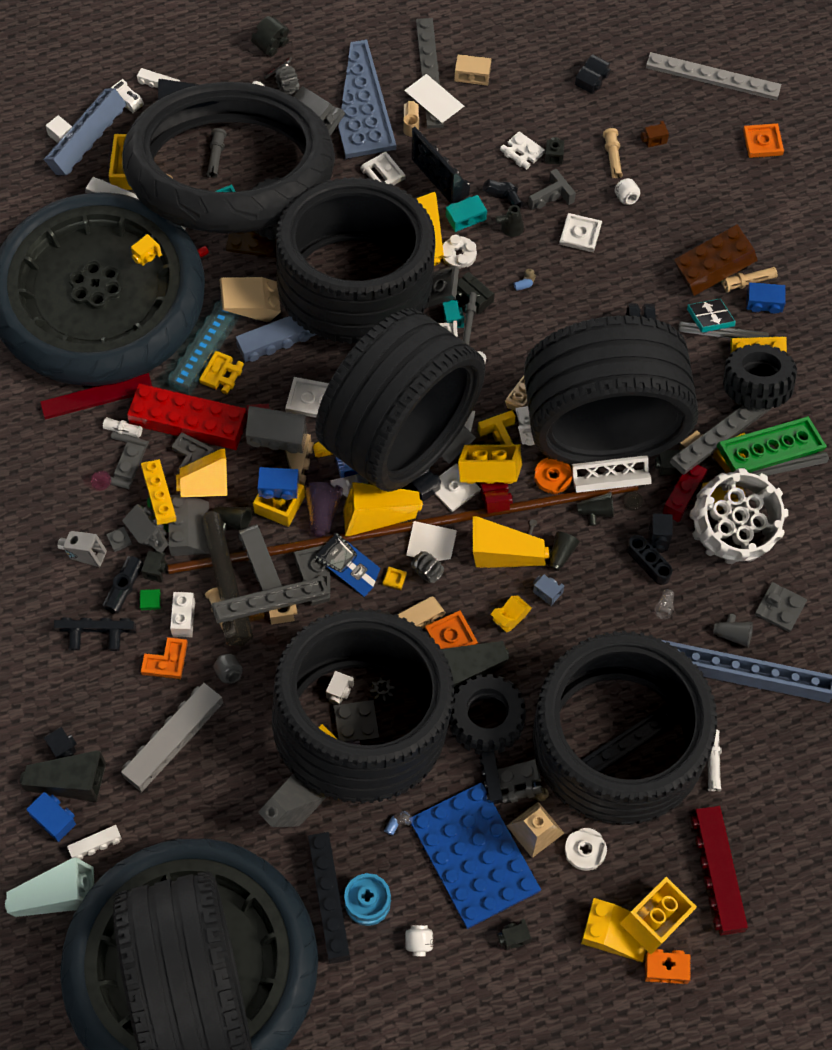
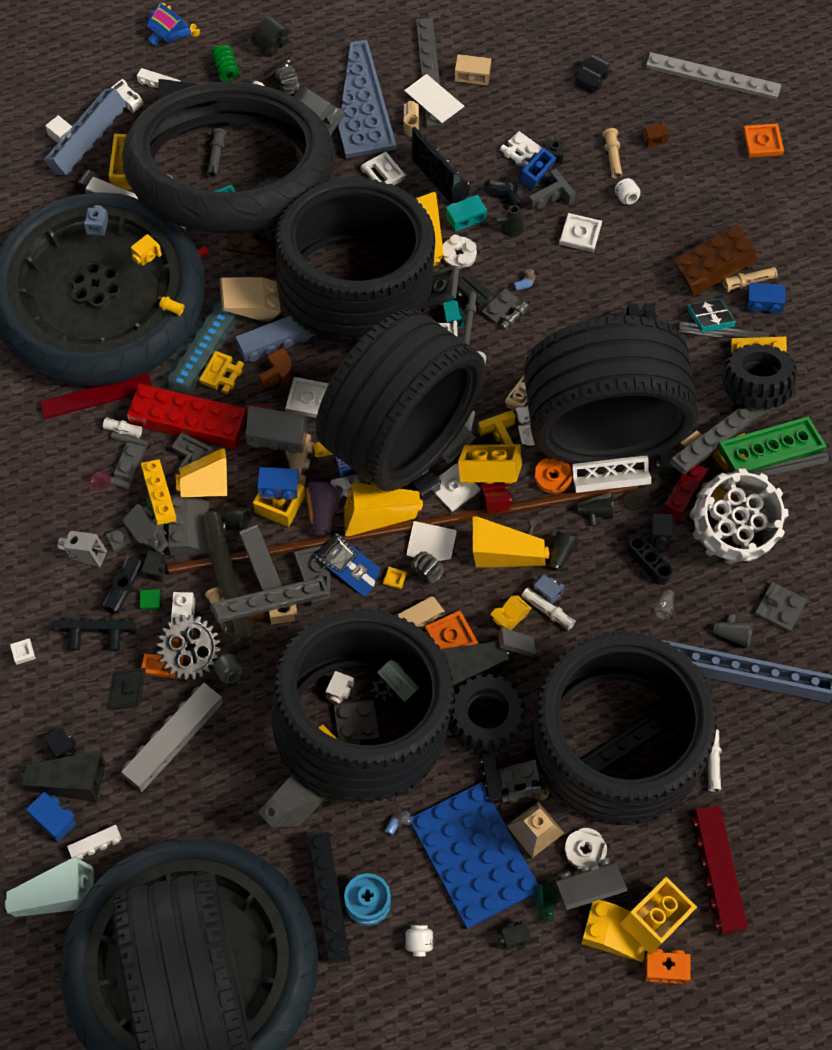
(22, 651): none -> white tile
(85, 179): none -> dark grey brick
(96, 220): none -> sand blue brick
(126, 689): none -> pearl dark grey piece
(168, 25): none -> blue torso
(170, 305): none -> yellow pin
(172, 655): none -> dark grey gear
(225, 63): none -> green piece
(280, 369): none -> dark orange brick
(399, 681): none -> light aqua hinge
(501, 305): none -> dark grey plate
(516, 642): none -> dark grey tile
(538, 167): none -> blue brick
(546, 900): none -> clear green plate
(550, 610): none -> white pin
(589, 883): none -> dark grey slope

